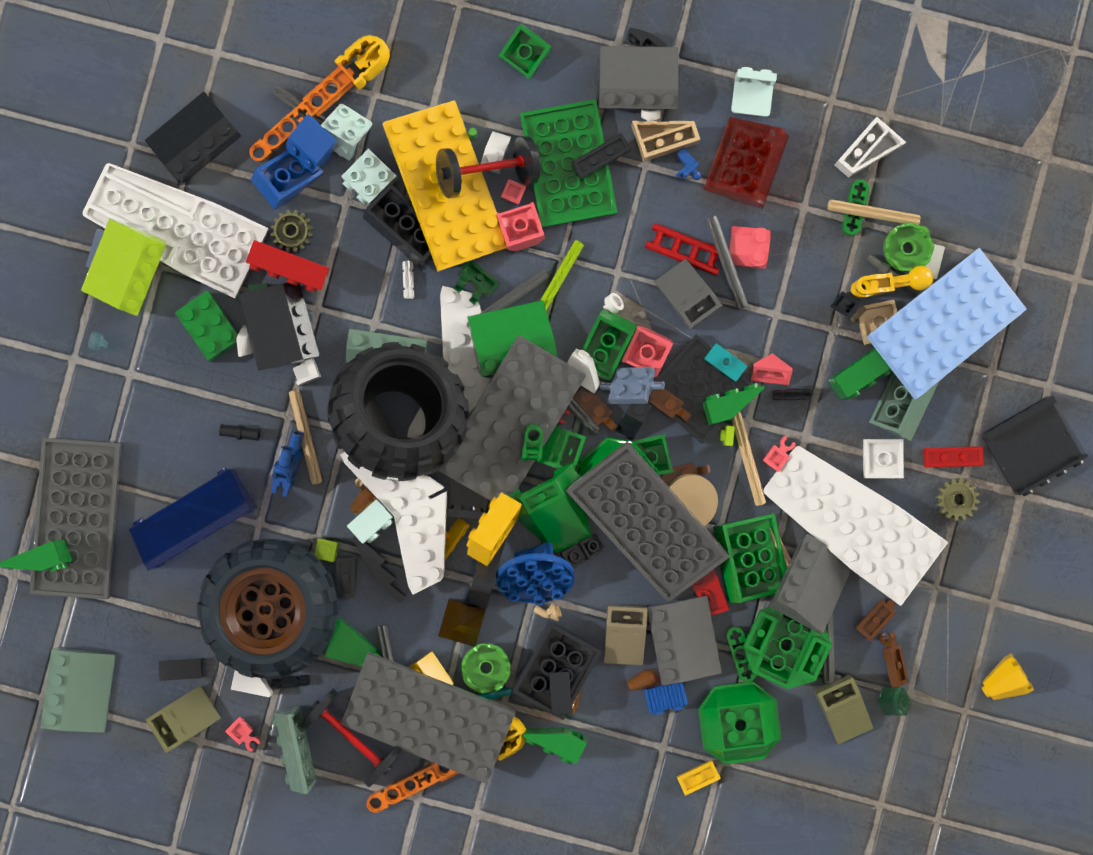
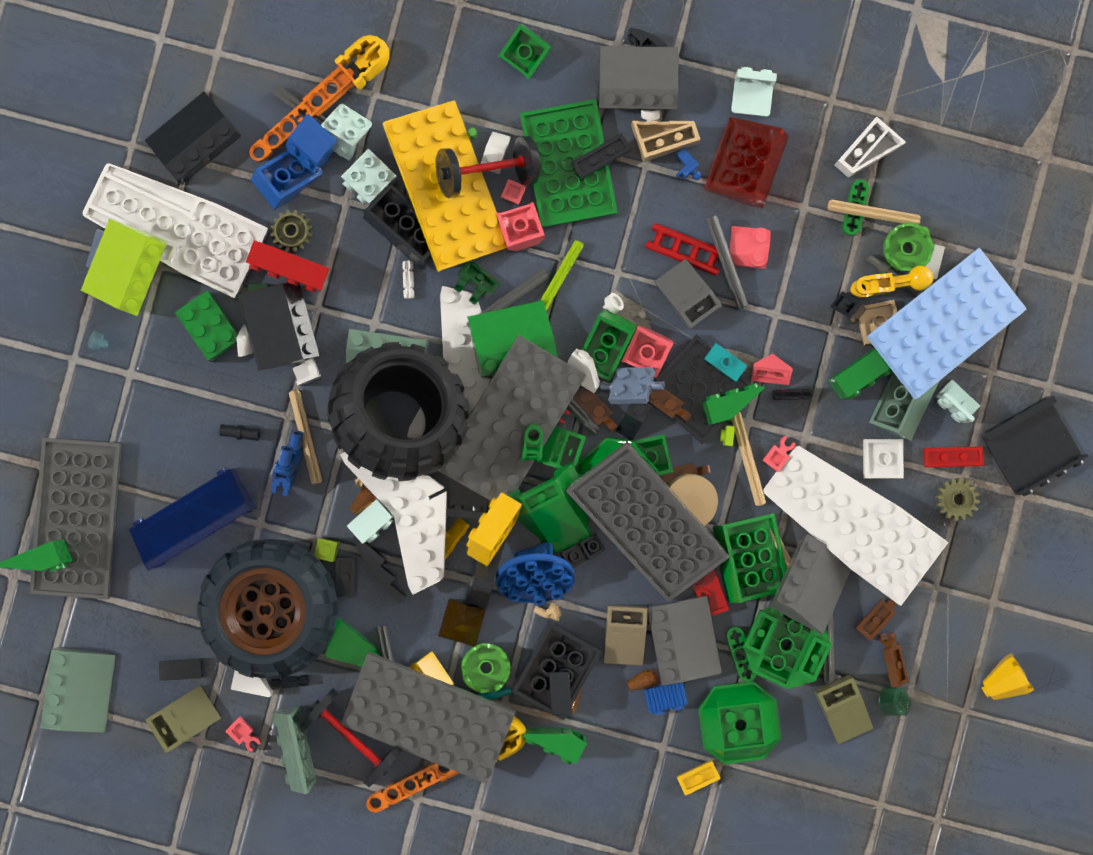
(957, 402): none -> light aqua bracket

